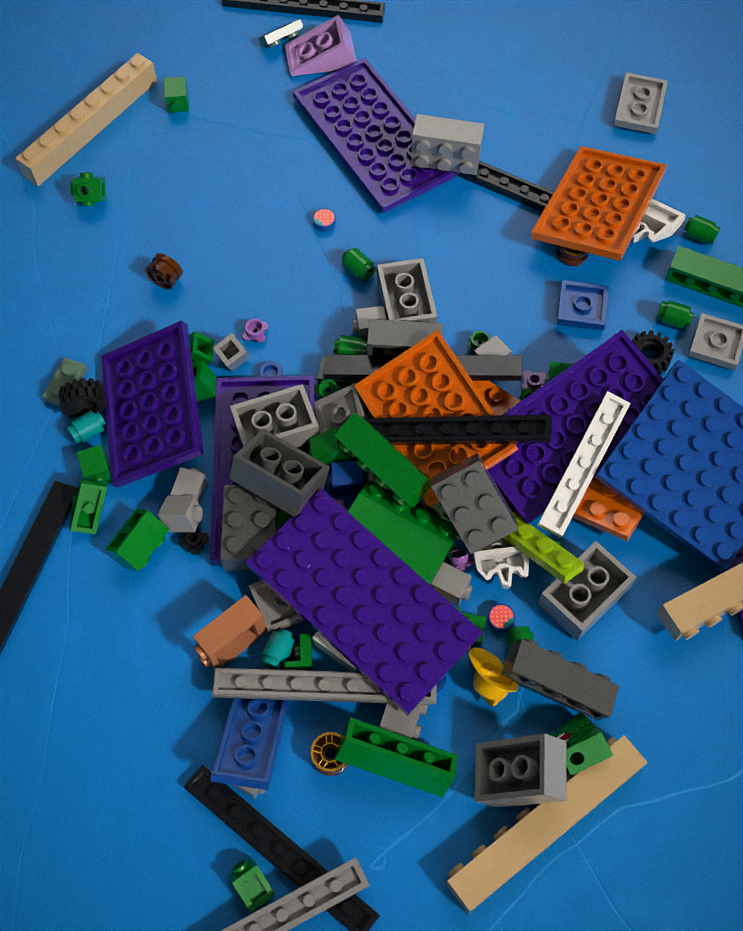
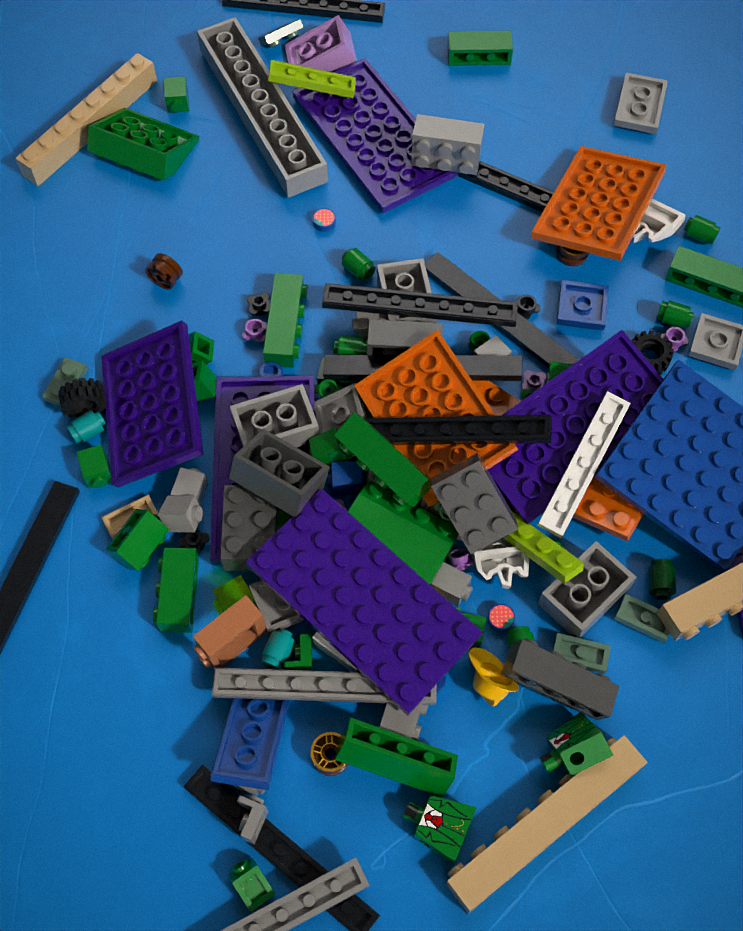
(87, 506): green slope -> none
(96, 188): green brick -> none
(115, 520): none -> tan tile
(141, 143): none -> green slope
(176, 590): none -> green brick
(230, 593): none -> clear neon green brick
(231, 352): light grey brick -> none
(253, 822): none -> light grey bracket
(259, 309): none -> black plate
(263, 107): none -> light grey brick
(284, 319): none -> green brick
(312, 79): none -> lime plate
(420, 305): none -> black tile
(441, 825): none -> green torso
(479, 48): none -> green brick
(520, 771): light grey brick -> none
(524, 333): none -> black tile
(530, 302): none -> black plate
(589, 653): none -> sand green plate
(642, 618): none -> sand green plate
(661, 579): none -> dark green brick
(677, 334): none -> medium lavender plate

